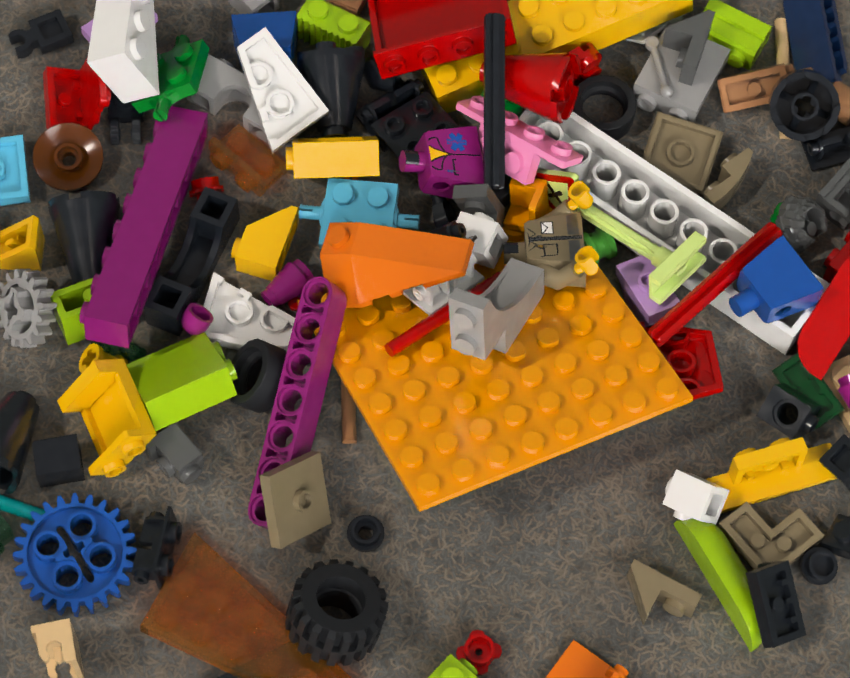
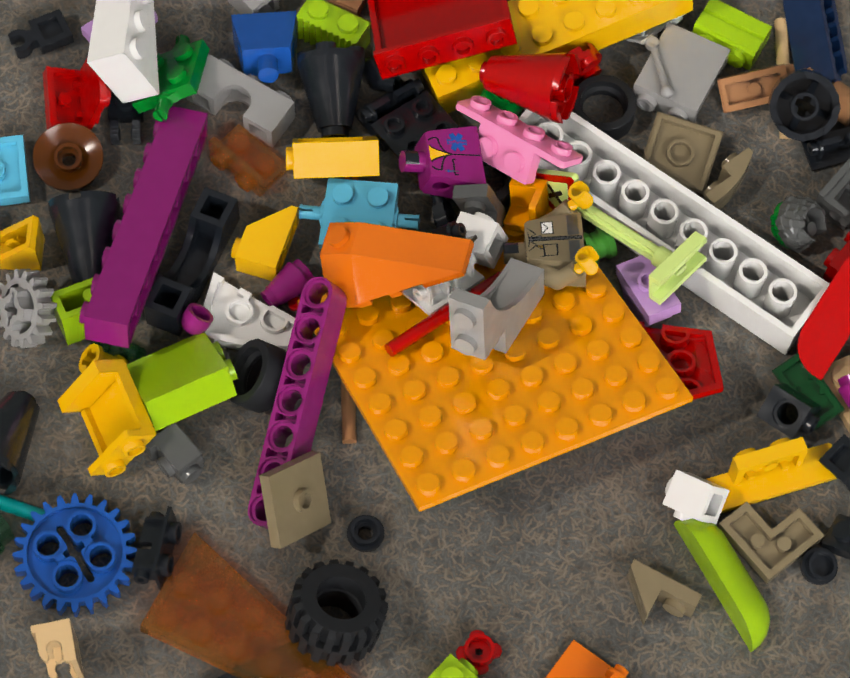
(58, 460): black panel -> none
(199, 184): red plate -> none
(279, 90): white wing -> none
(494, 100): black axle -> none
(690, 40): dark grey slope -> none
(712, 285): red axle -> none
(775, 603): black bracket -> none
(776, 284): blue torso -> none

